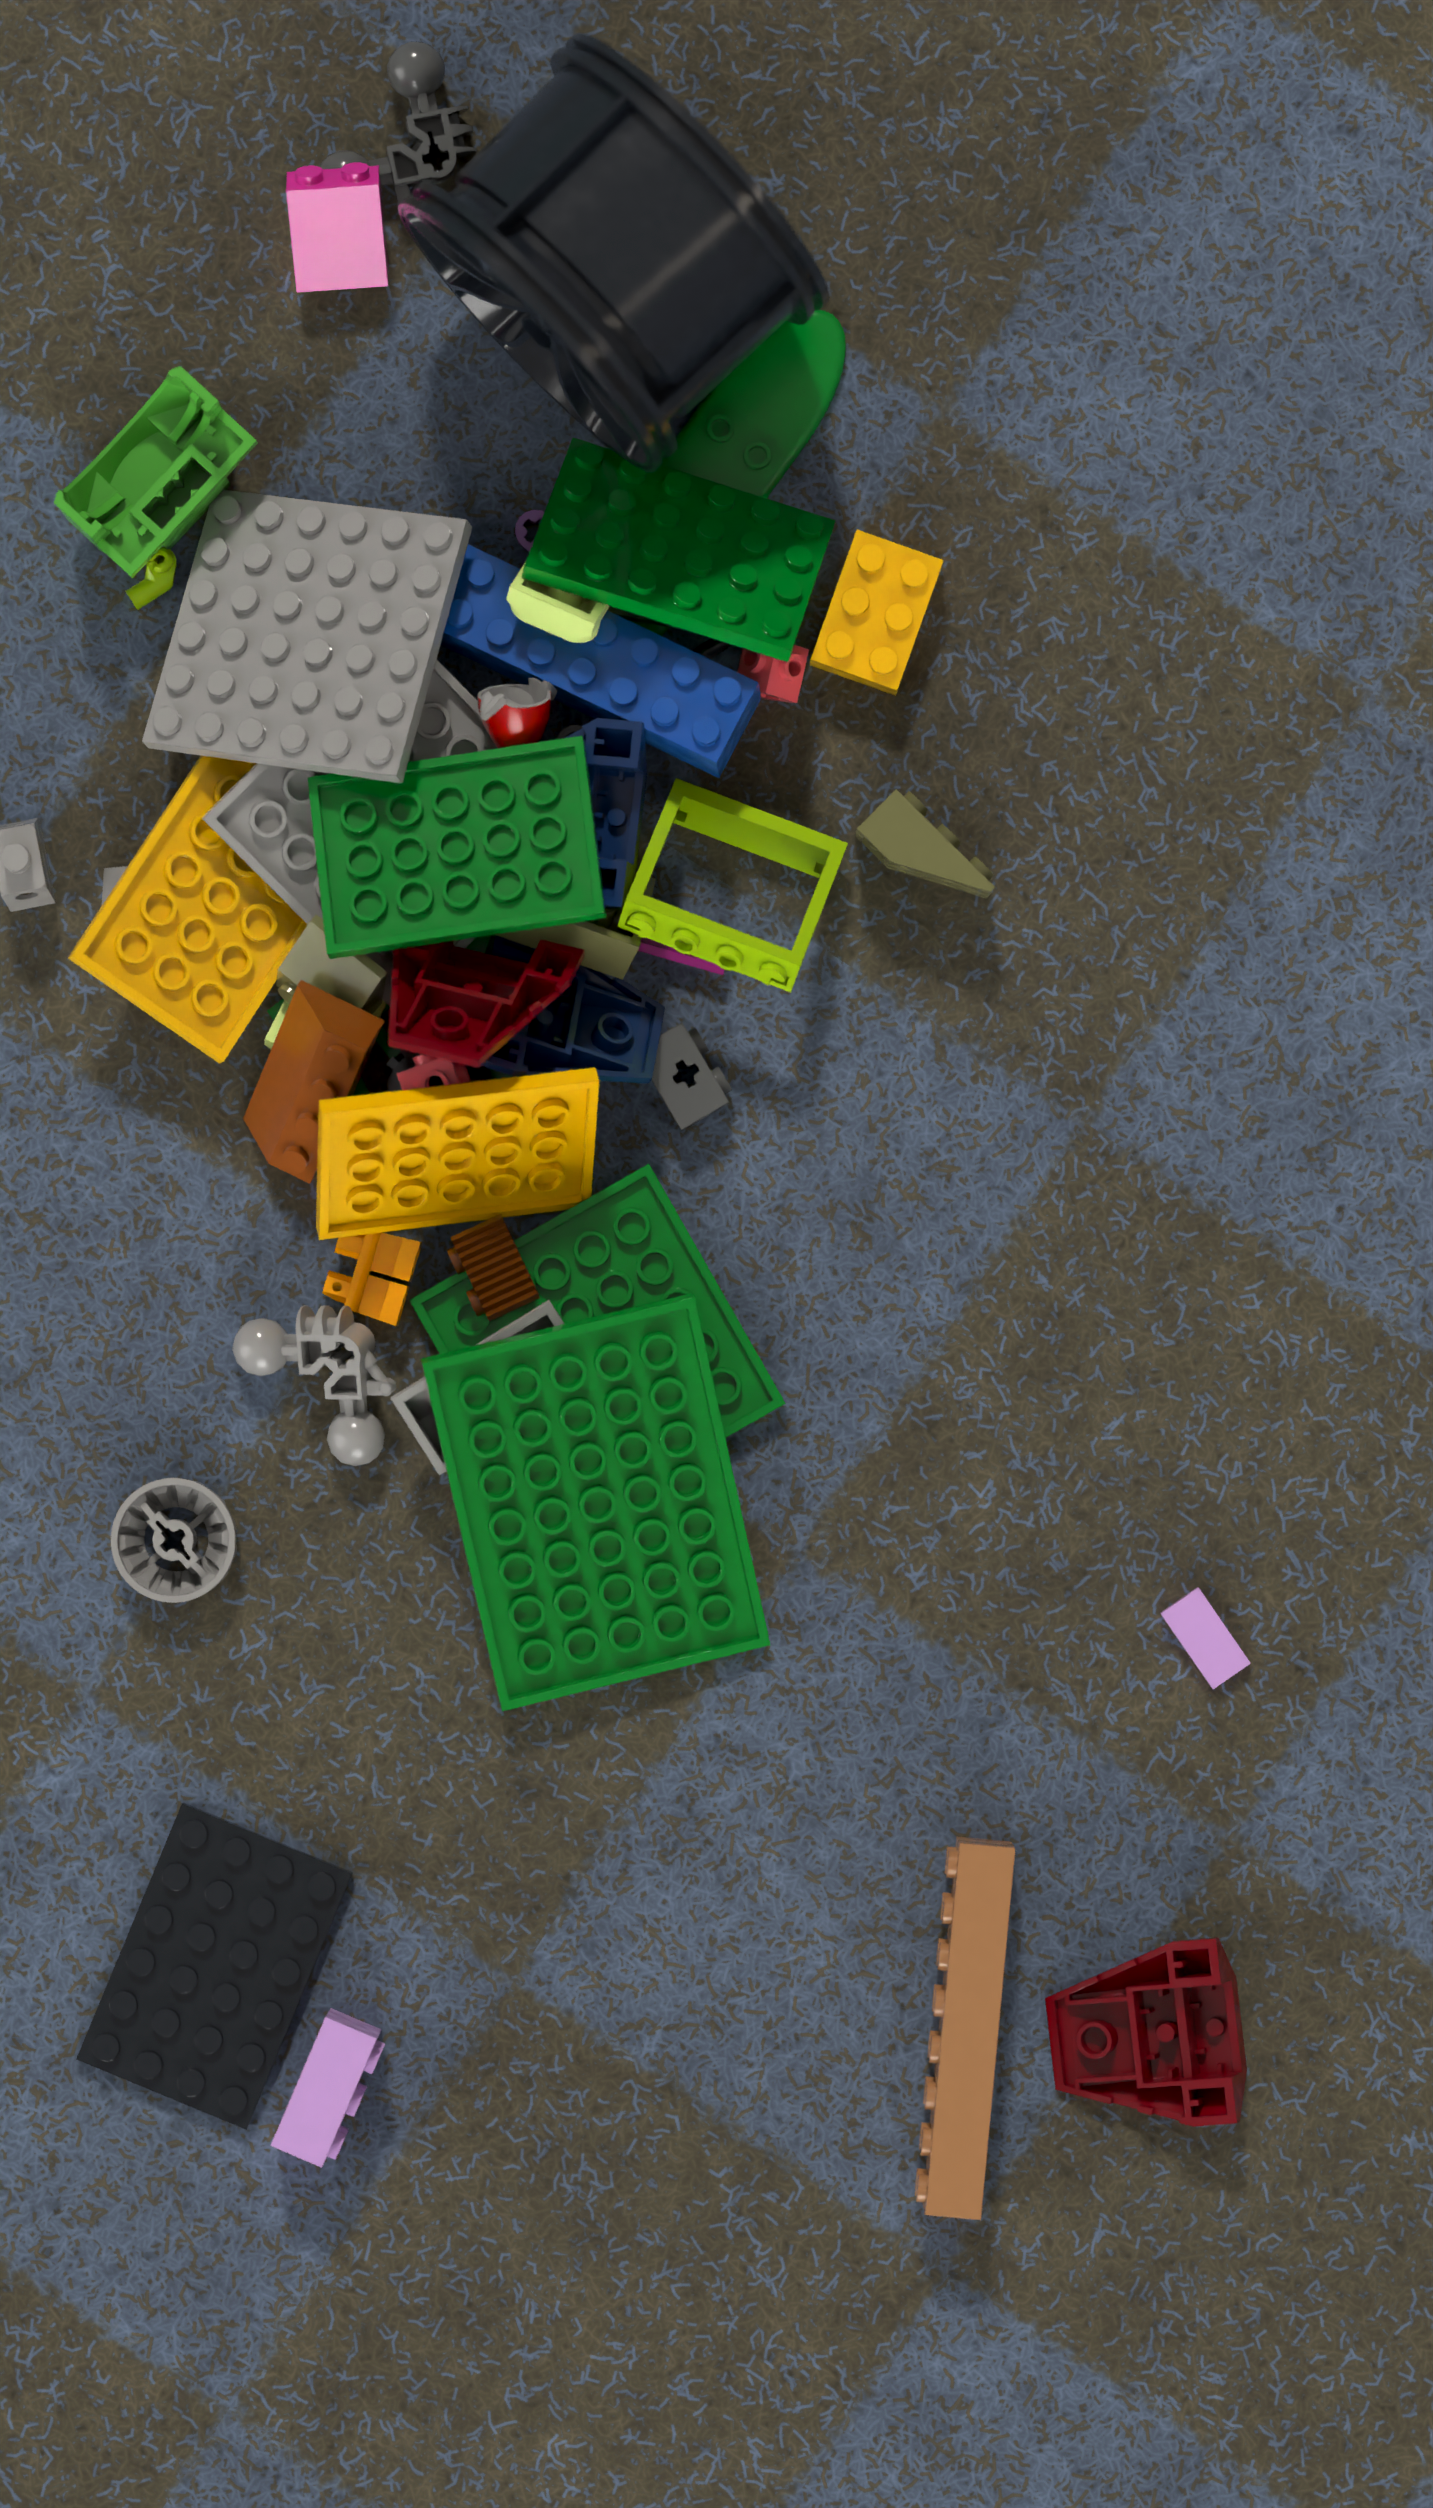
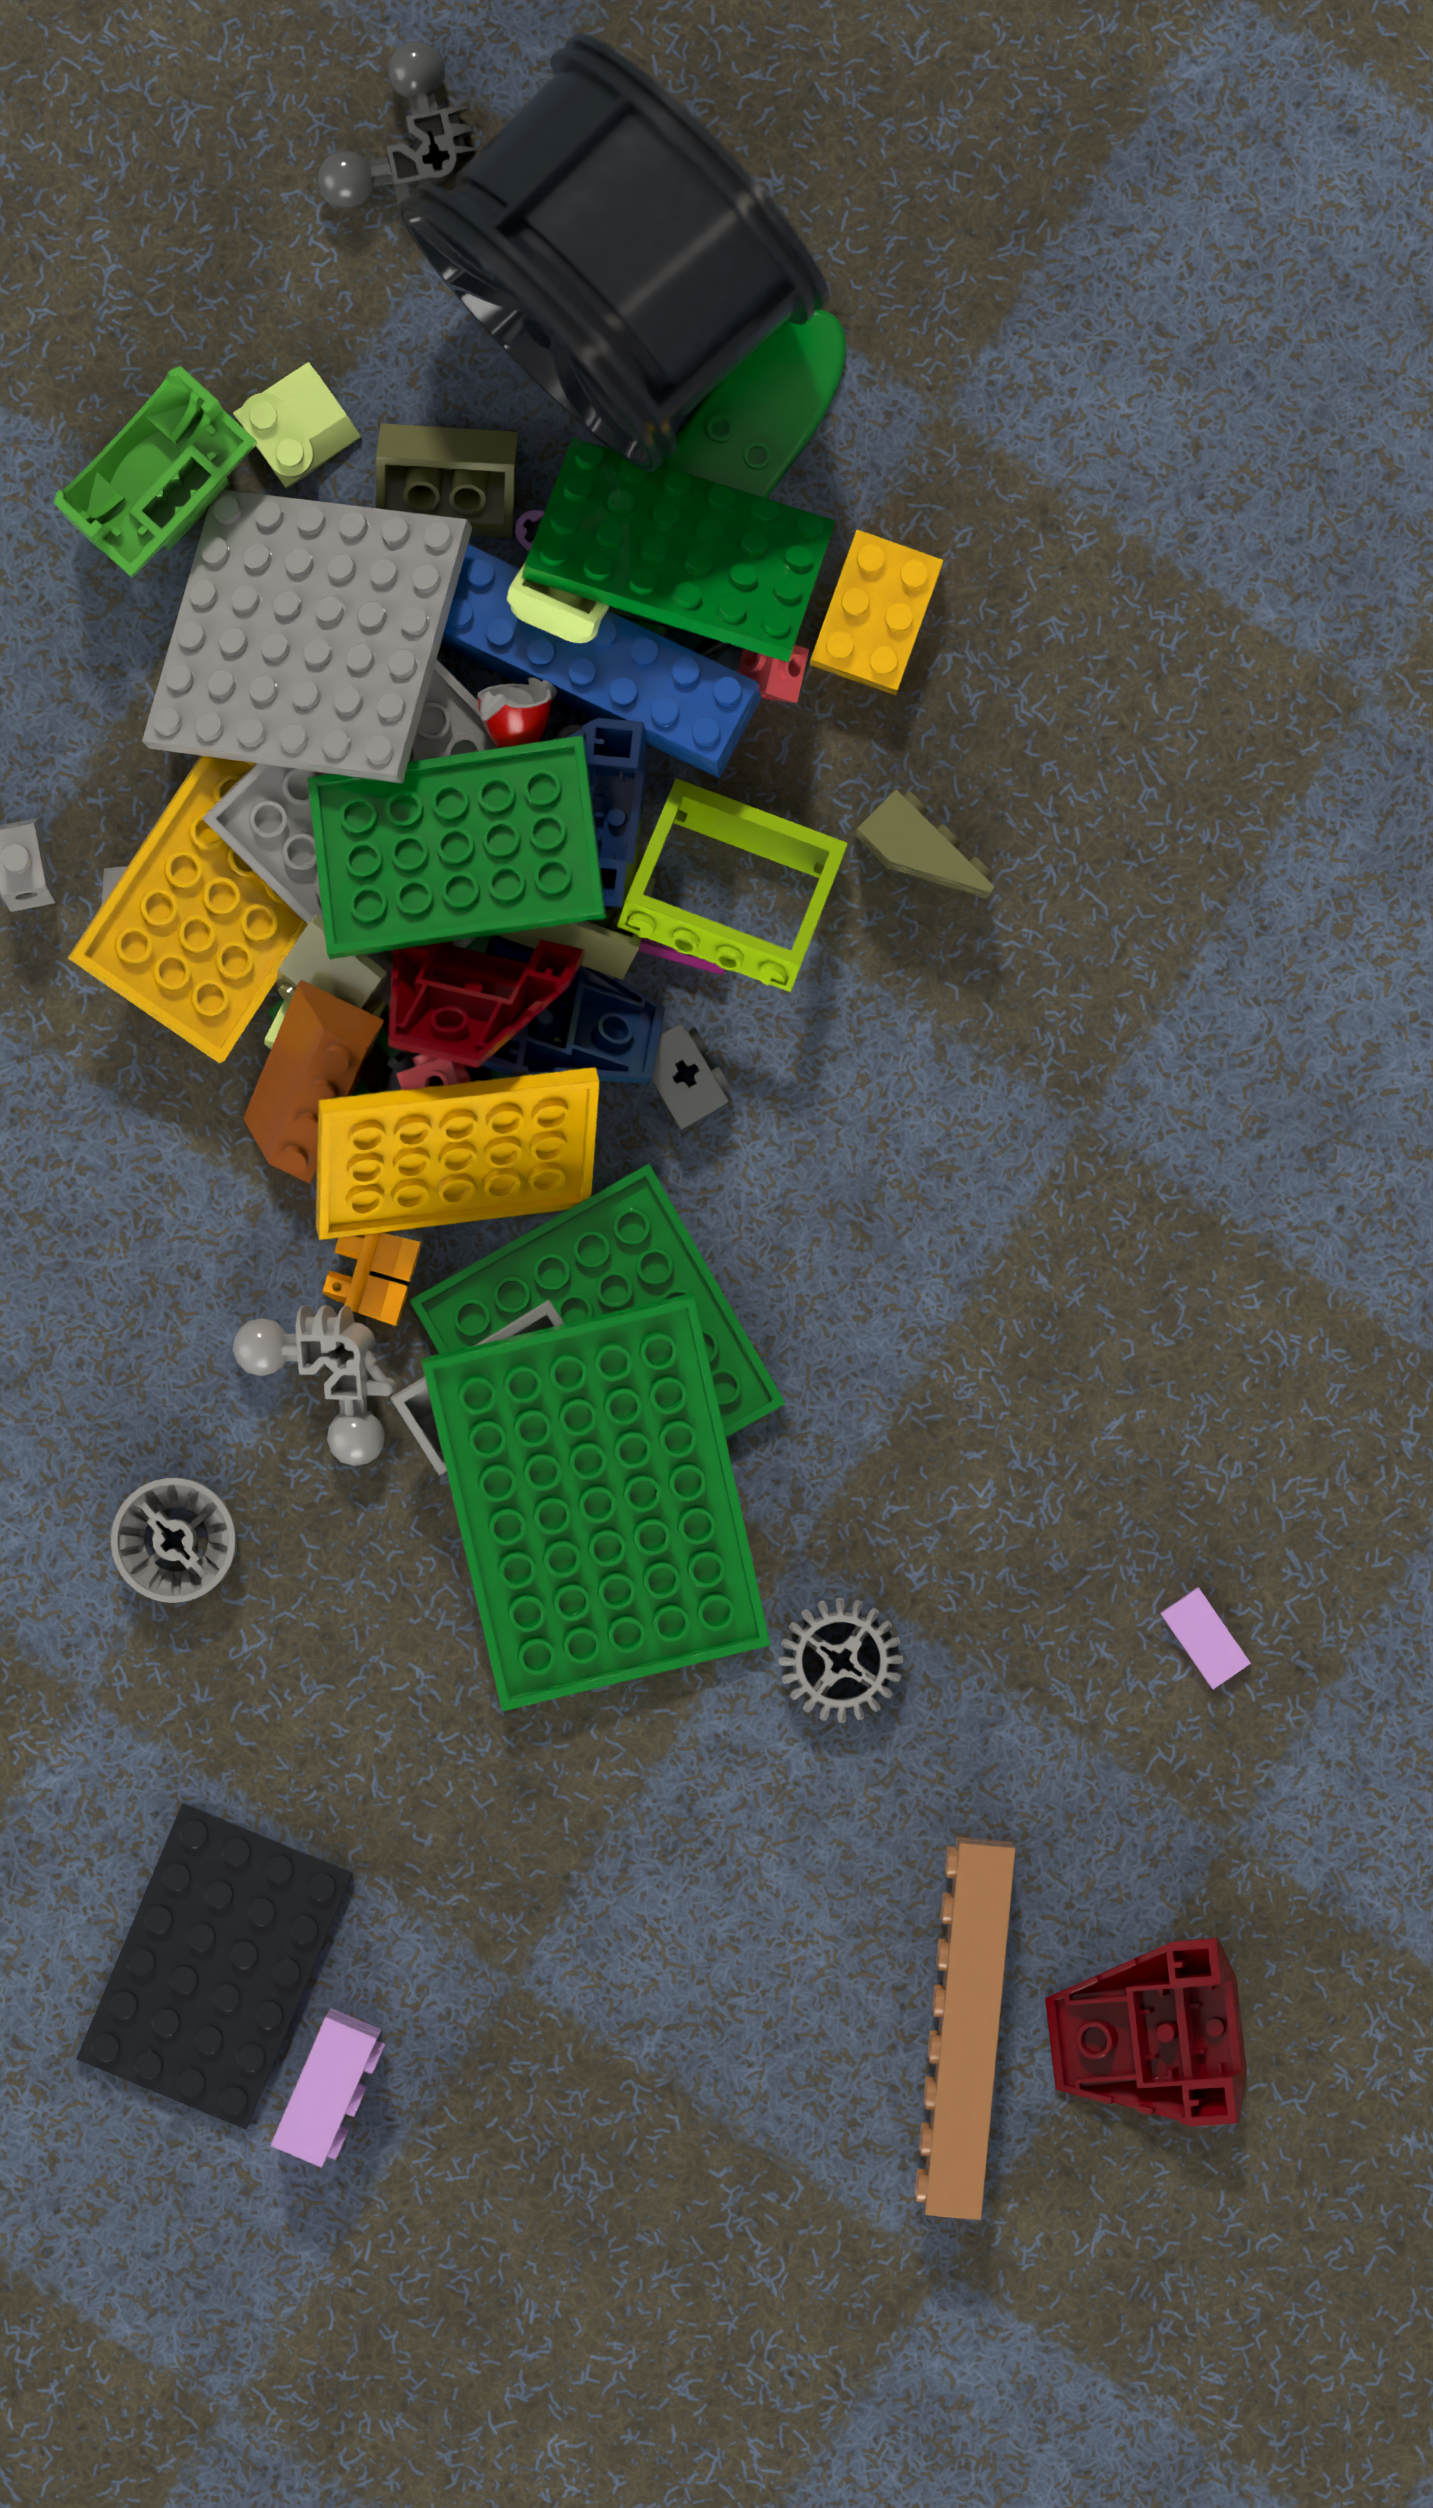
(158, 578): lime arm -> none
(297, 425): none -> yellowish green slope
(337, 227): brick -> none
(449, 474): none -> olive slope
(493, 1267): reddish brown brick -> none
(829, 1677): none -> light grey gear

